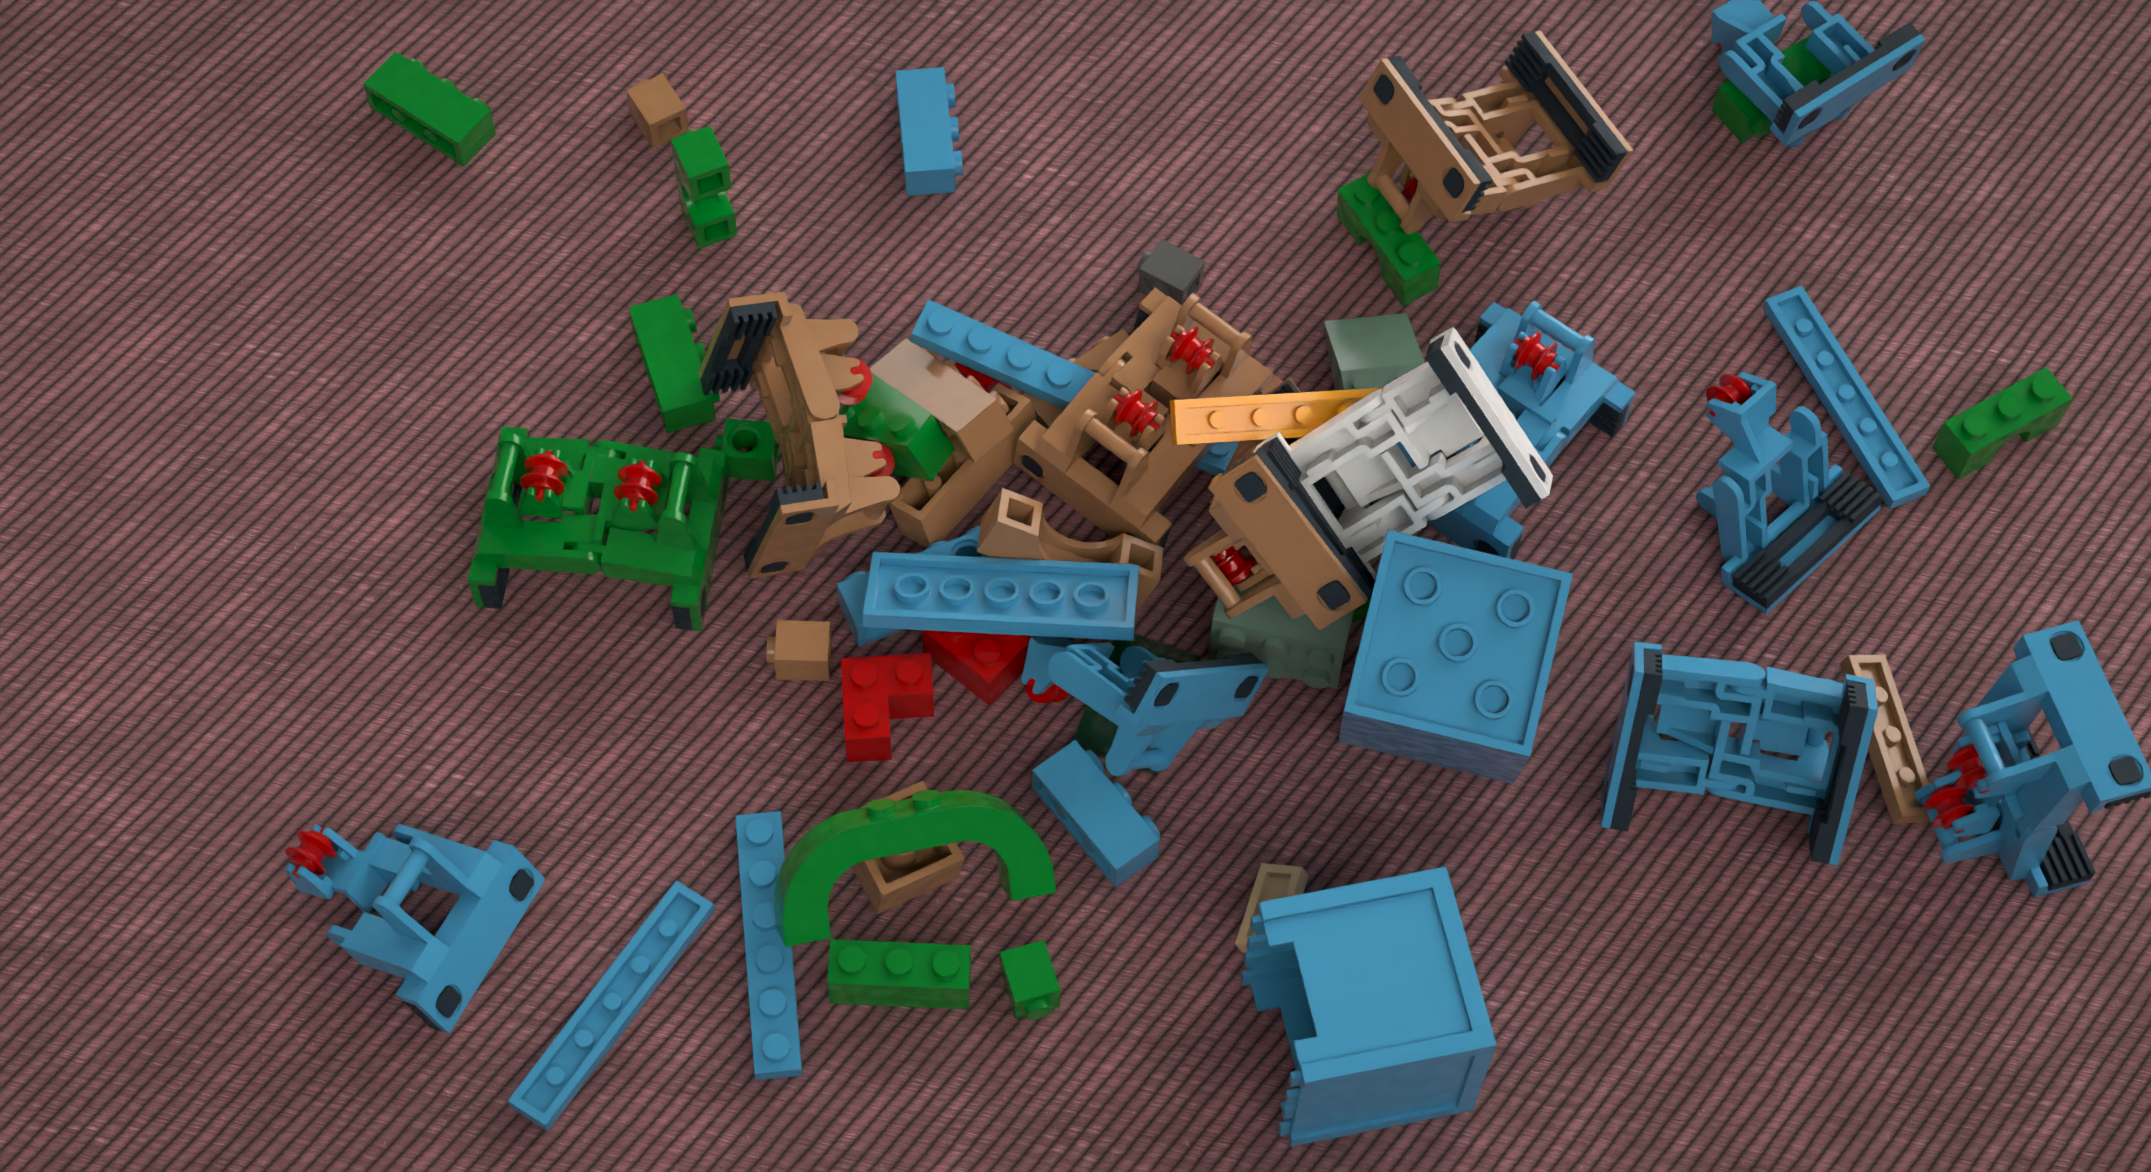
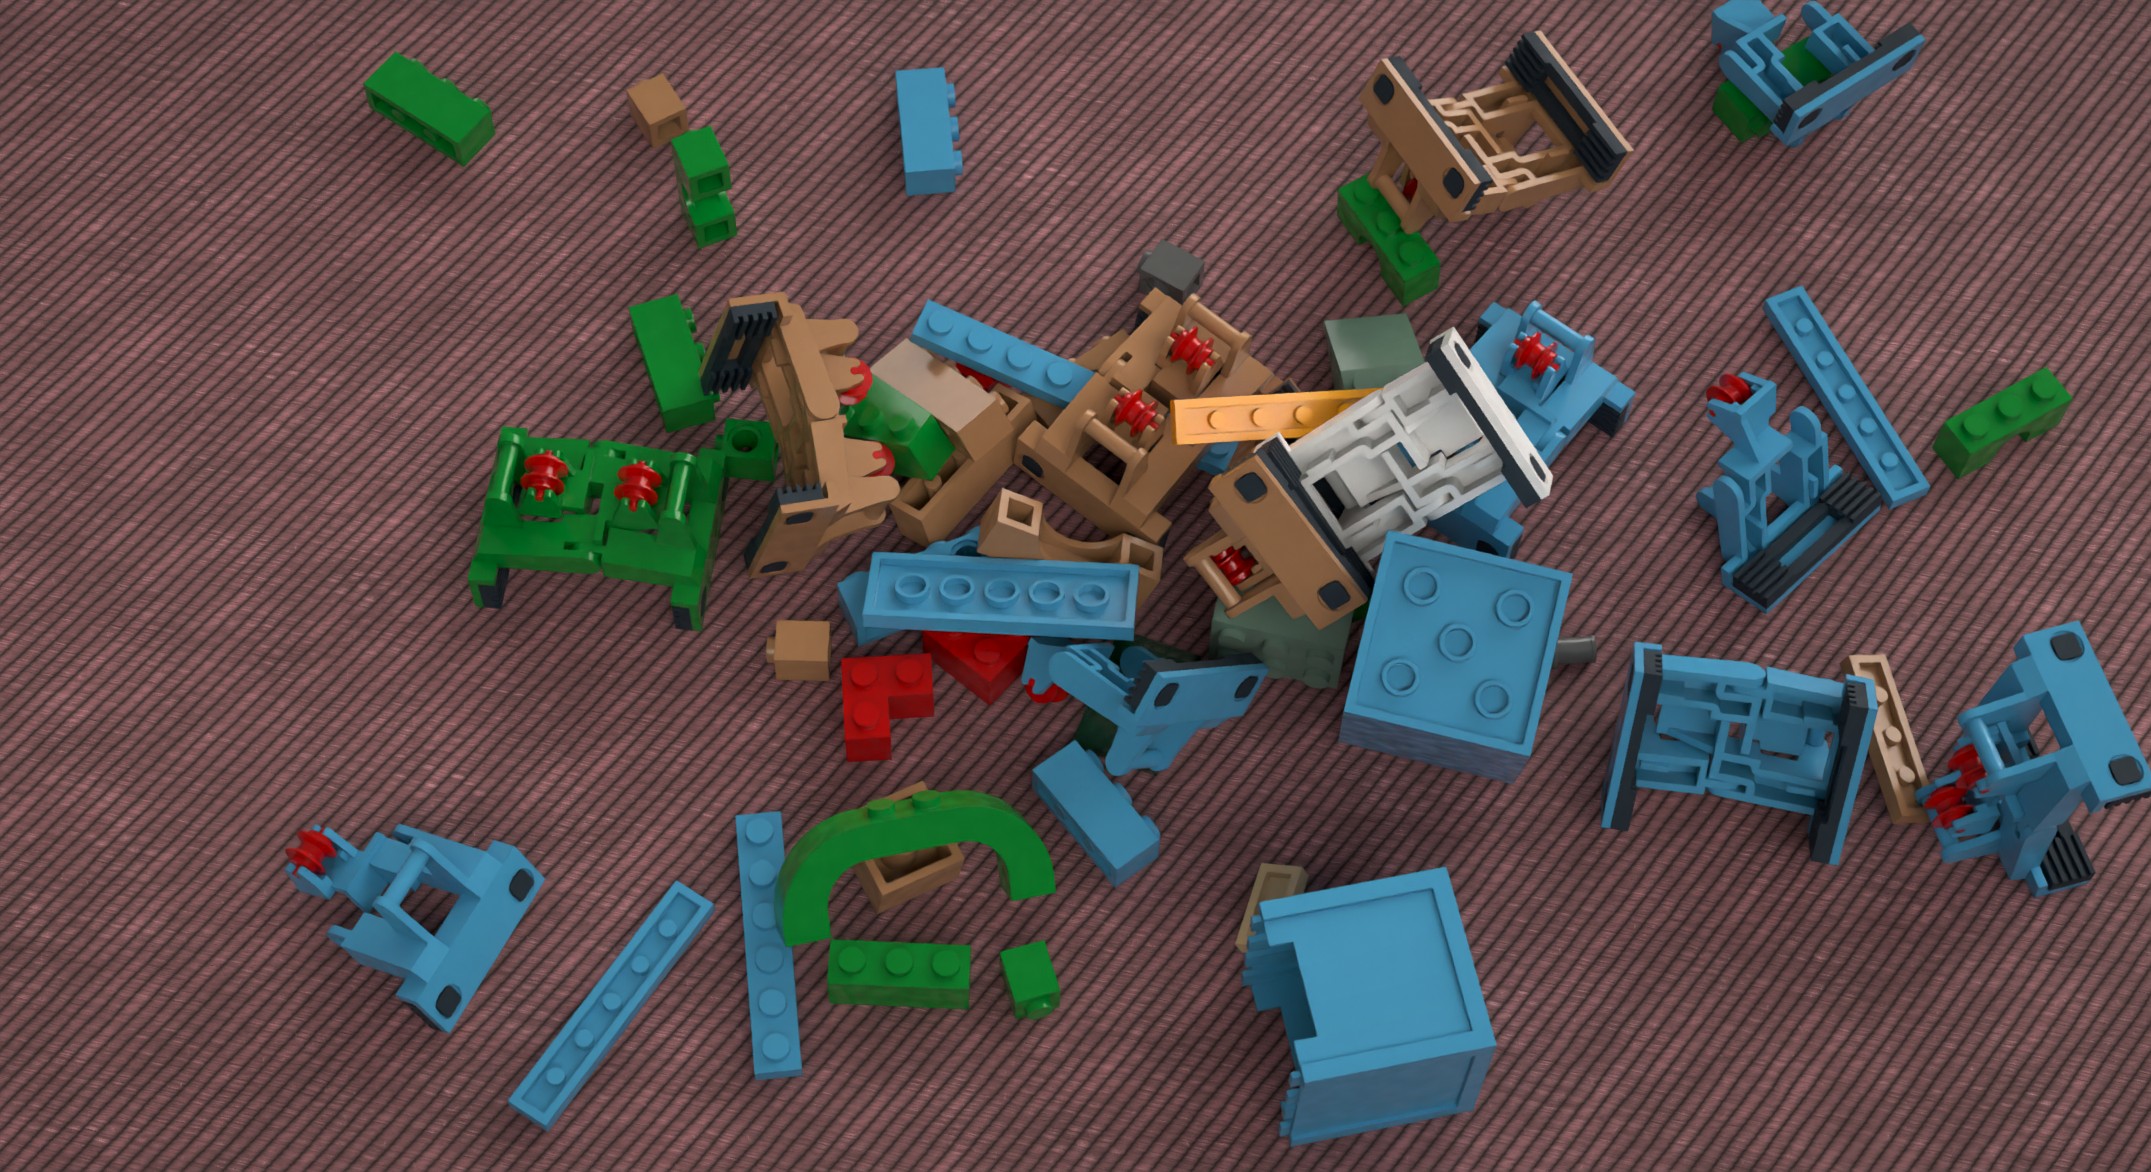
(1575, 650): none -> dark grey pin

